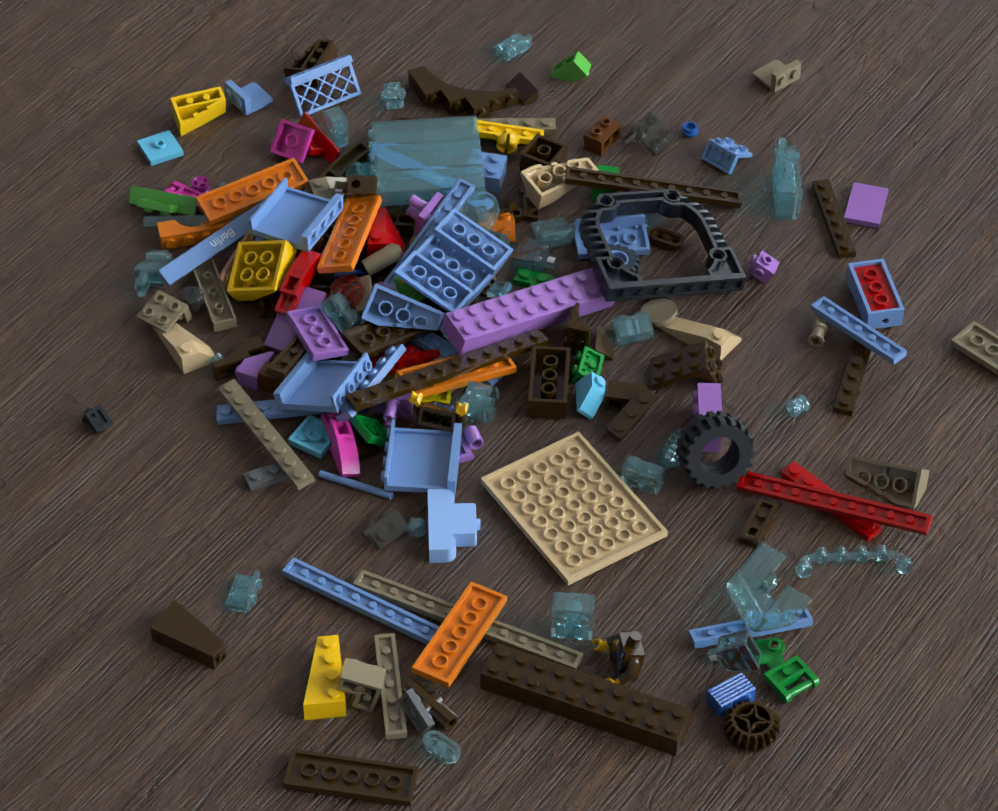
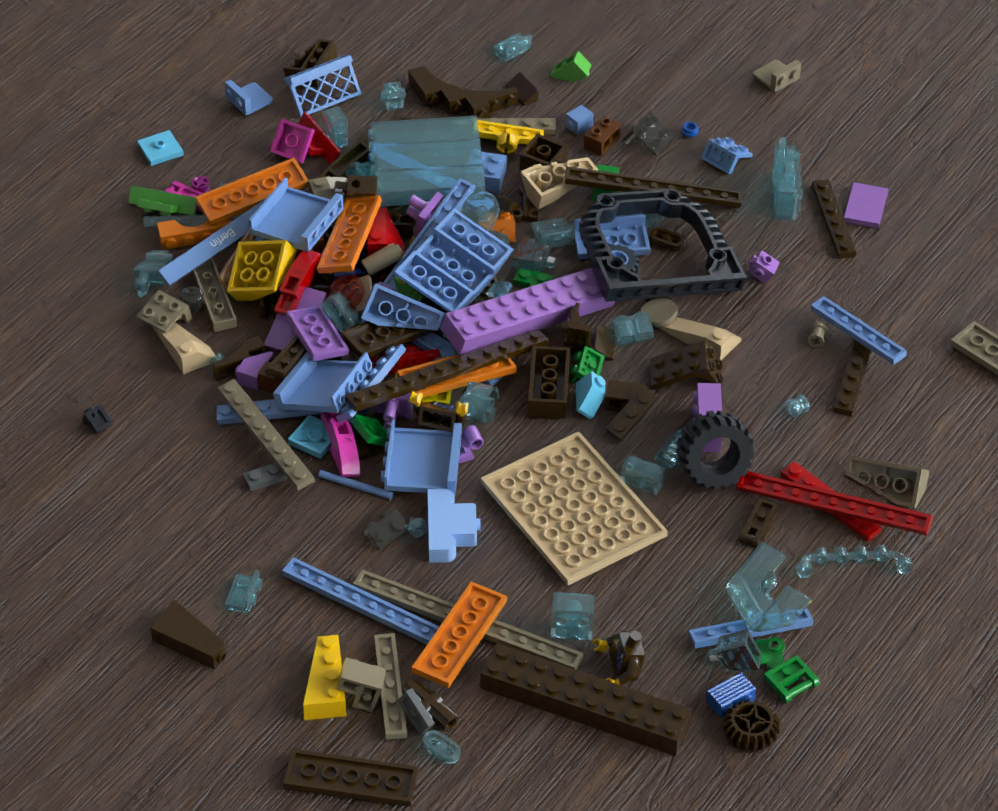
(197, 108): yellow wedge -> none
(579, 120): none -> medium blue brick
(875, 293): brick -> none

